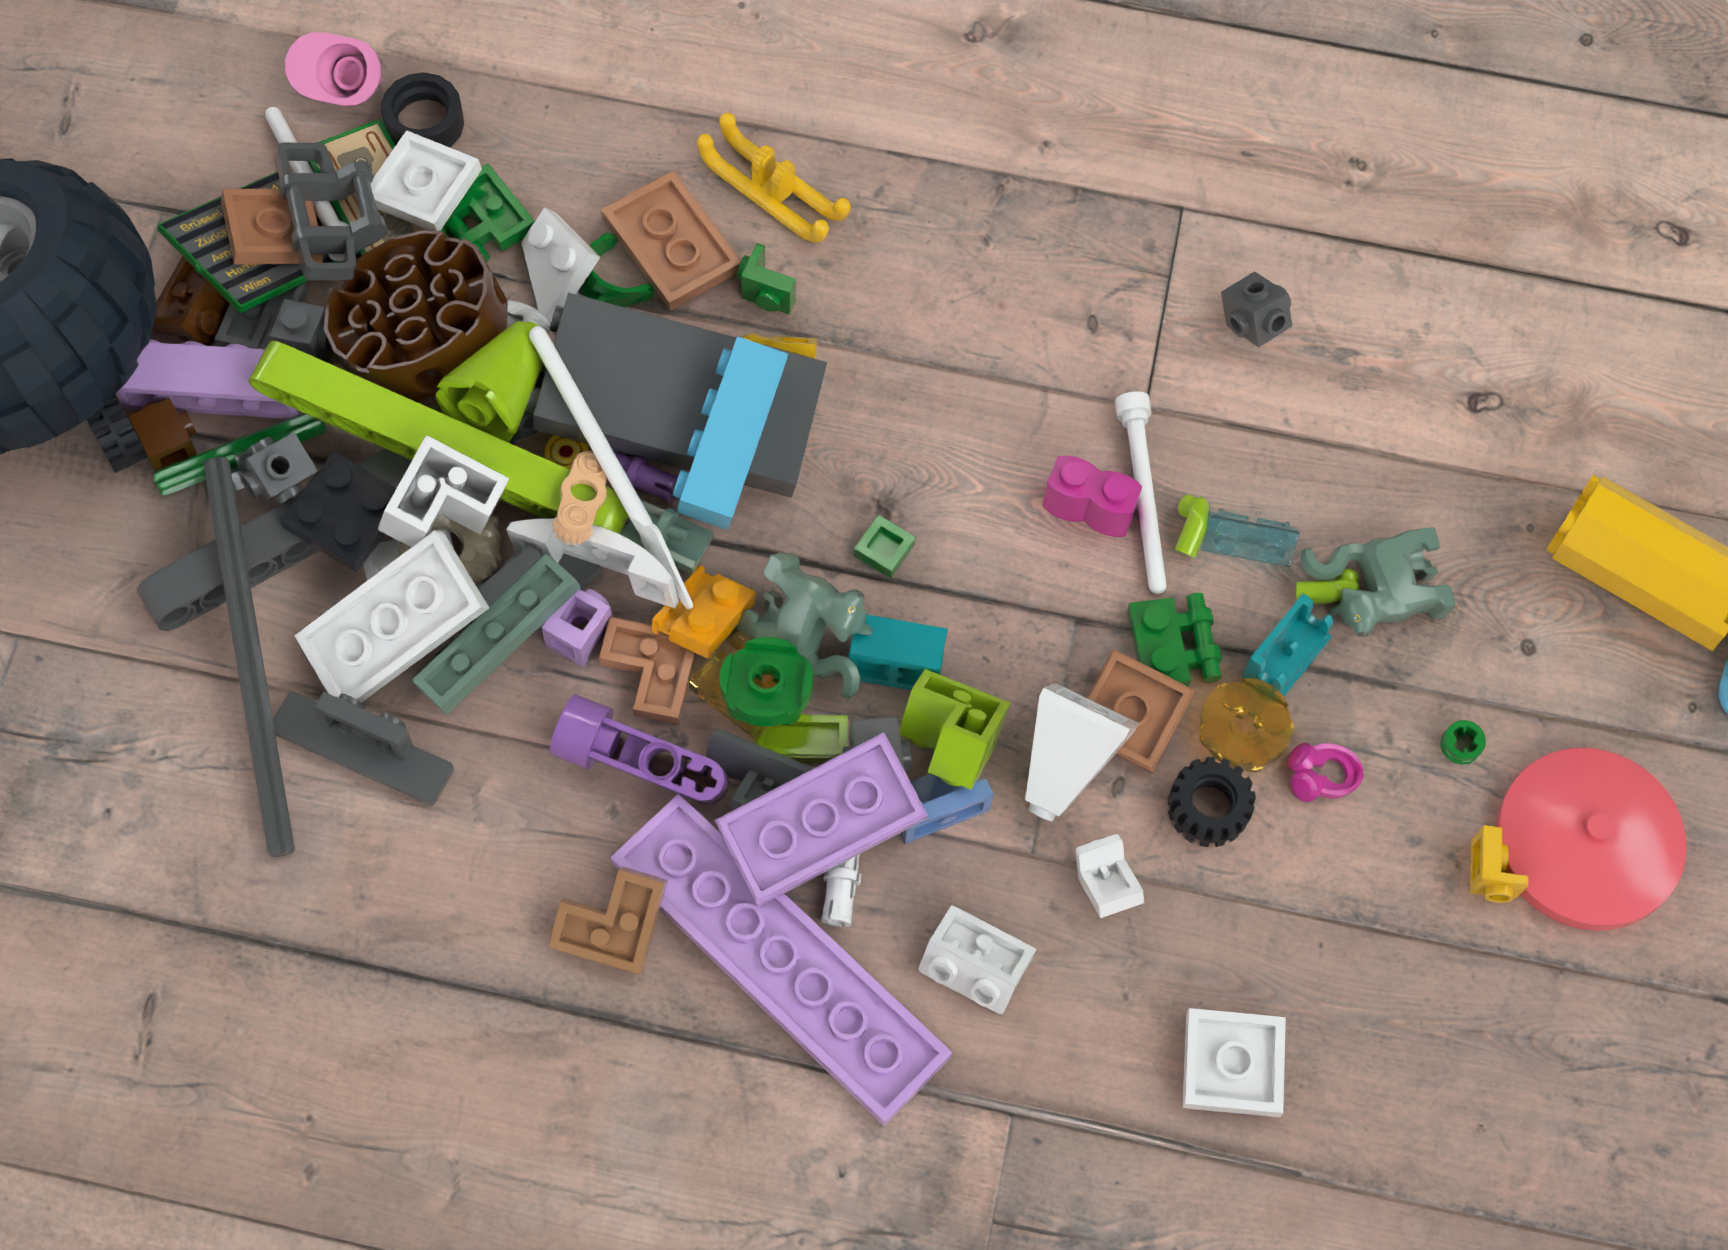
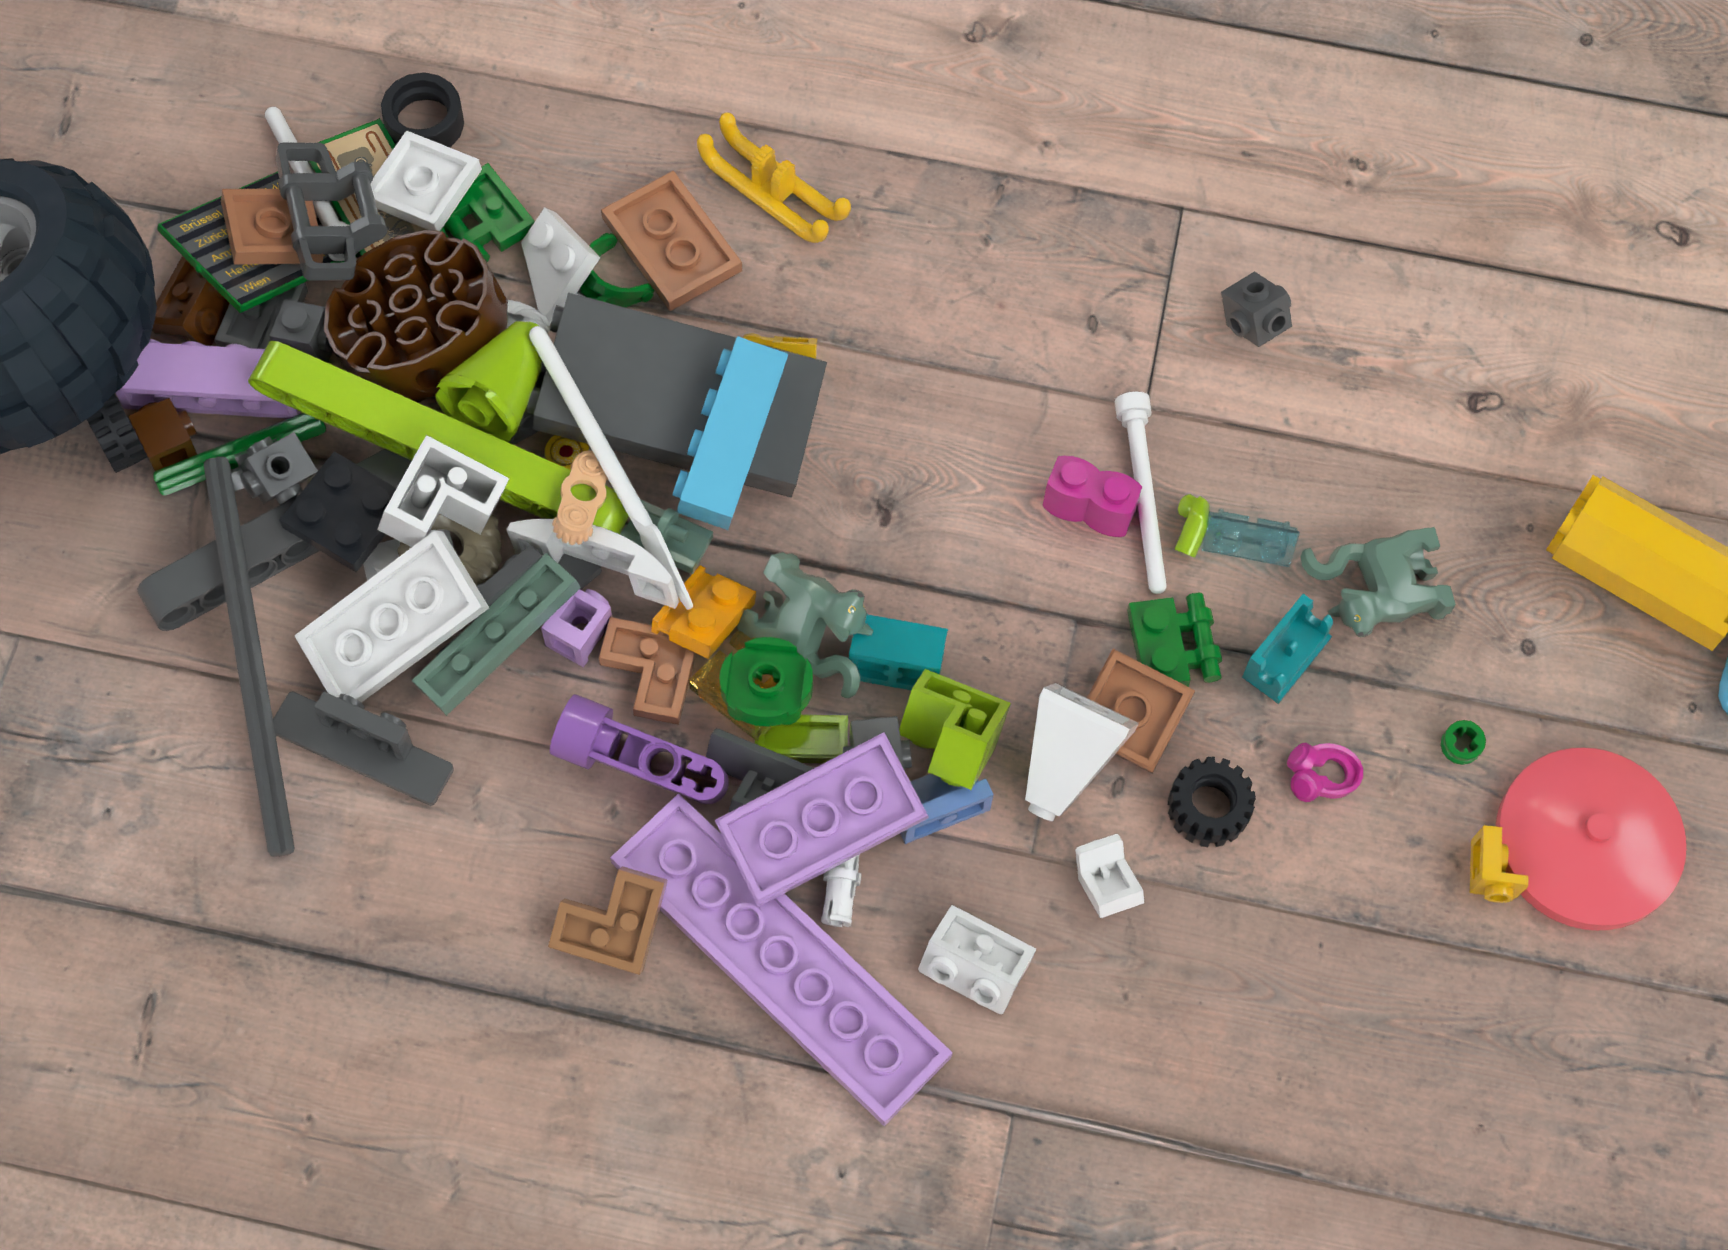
(333, 68): bright pink piece -> none
(648, 477): medium lavender pin -> none
(763, 286): green bracket -> none
(884, 546): plate -> none
(1234, 1062): white plate -> none
(1248, 749): clear yellow plate -> none
(1328, 590): lime arm -> none

